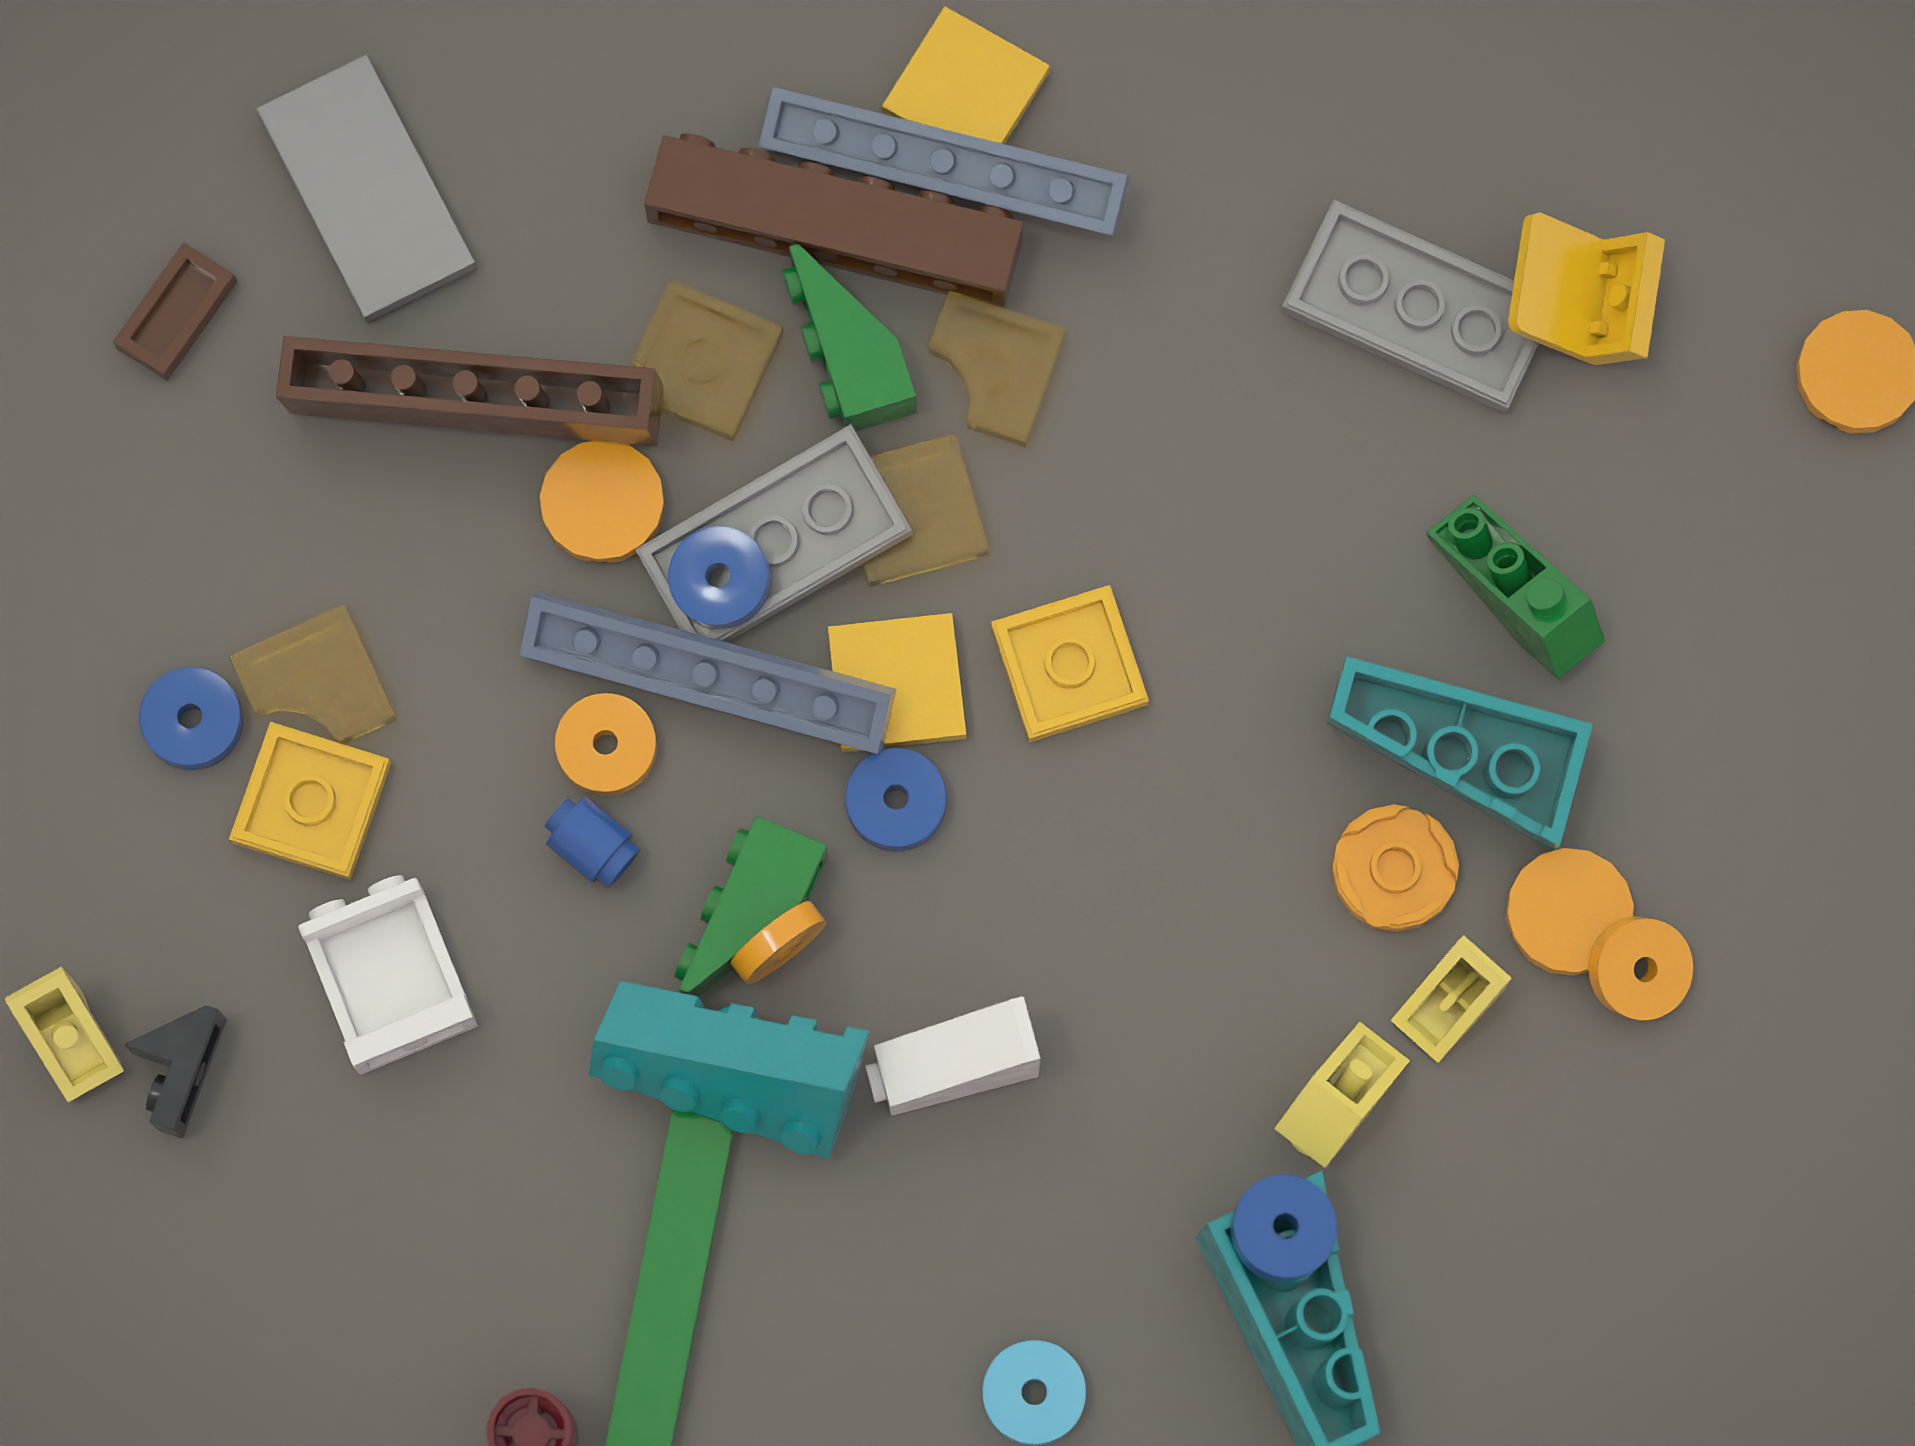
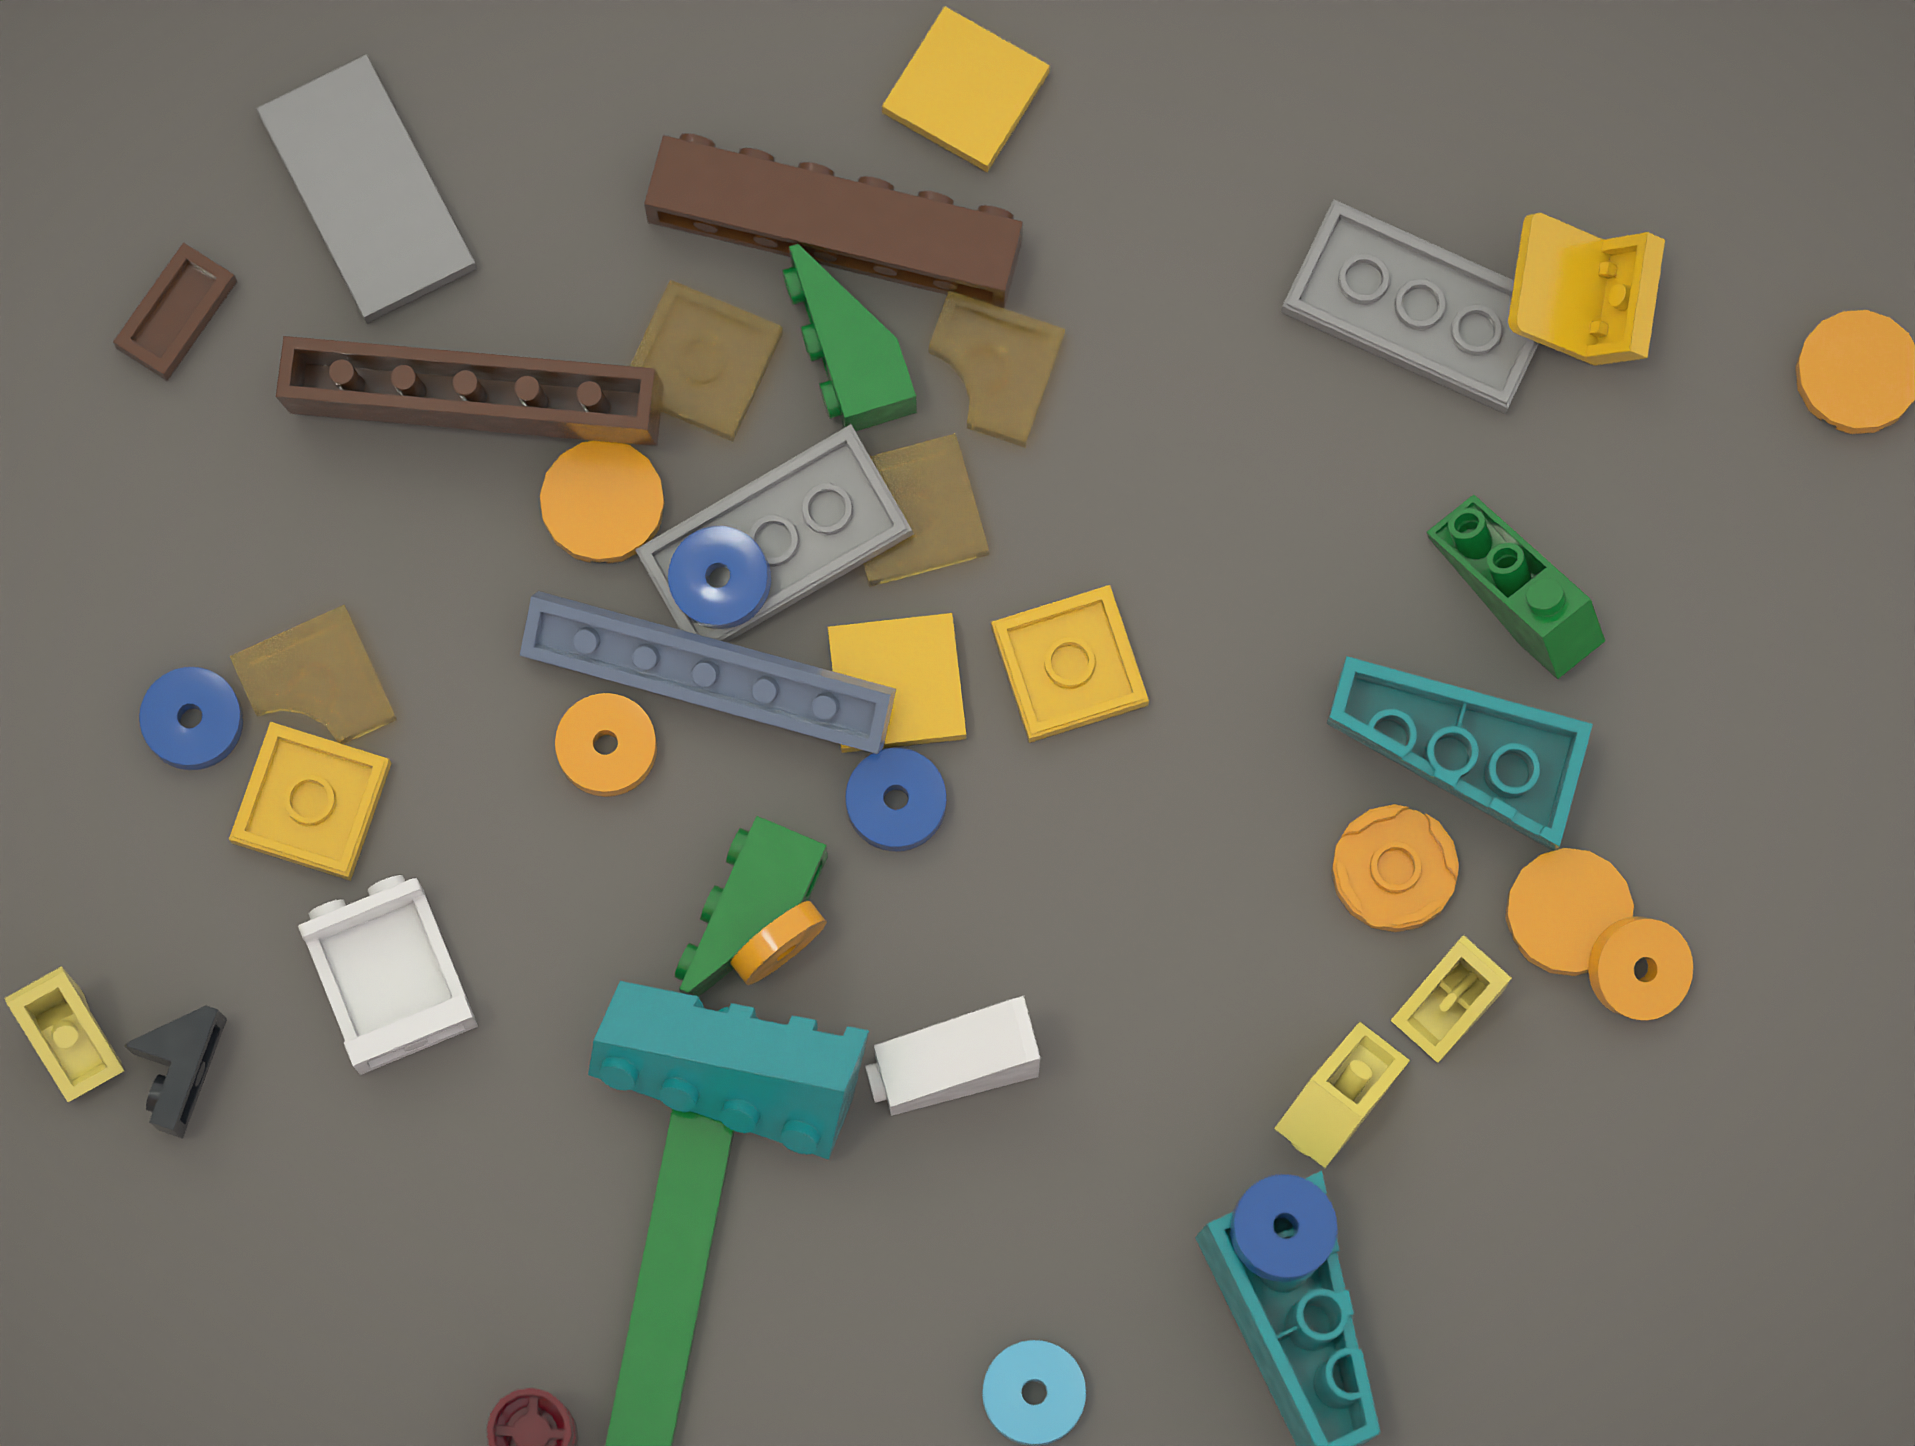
(591, 841): blue brick -> none
(944, 161): sand blue plate -> none

